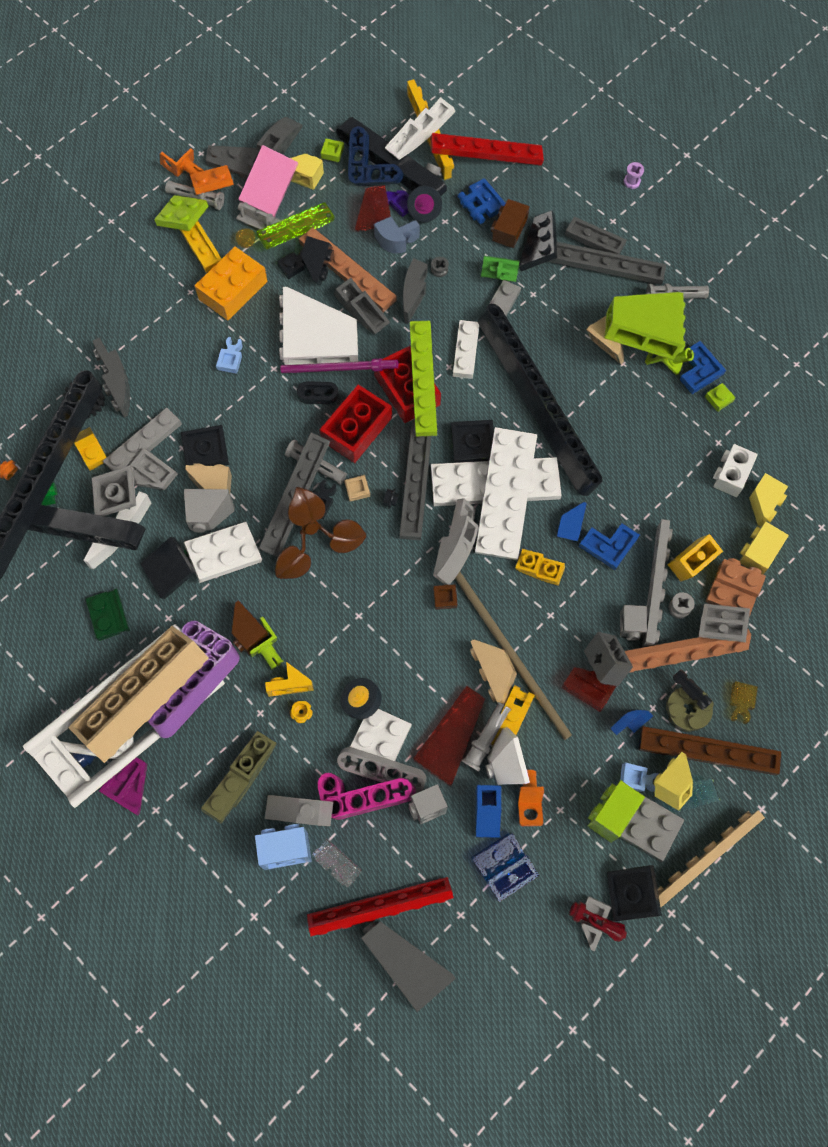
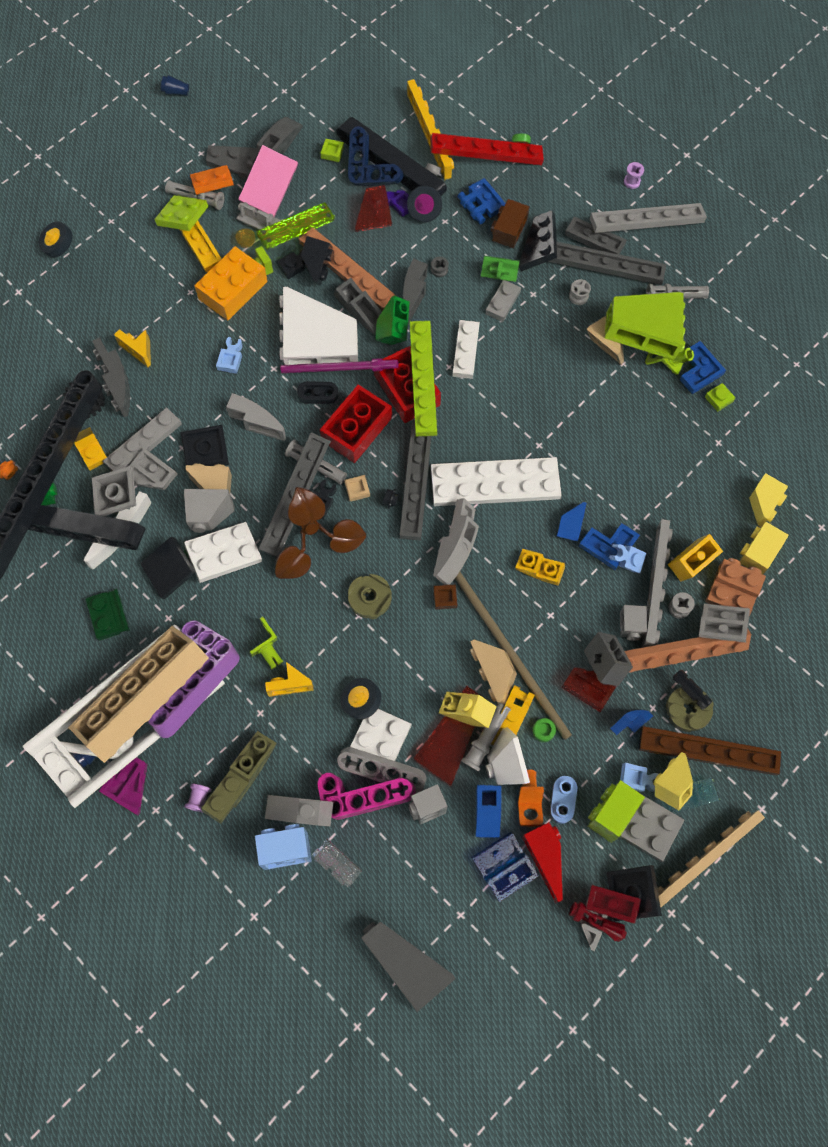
(55, 239): none -> black wheel
(138, 347): none -> yellow slope
(173, 86): none -> dark blue cone
(185, 163): orange bracket -> none
(197, 797): none -> lavender bush
(246, 630): reddish brown slope -> none
(255, 417): none -> light grey slope
(264, 260): none -> lime plate
(301, 705): yellow plate -> none
(308, 171): light yellow slope -> none
(367, 584): none -> olive plate
(379, 906): red plate -> none
(393, 237): sand blue brick -> none
(393, 322): none -> green slope
(420, 129): white slope -> none
(468, 709): none -> light yellow slope
(472, 440): black plate -> none
(506, 494): white plate -> none
(521, 138): none -> bright green tile
(540, 400): black beam -> none
(544, 730): none -> bright green tile
(546, 853): none -> red slope
(563, 799): none -> light blue plate
(577, 287): none -> light grey wheel
(613, 904): none -> dark red plate
(629, 557): none -> light blue plate
(647, 217): none -> light grey plate
(737, 471): white brick -> none
(744, 698): clear yellow plate -> none

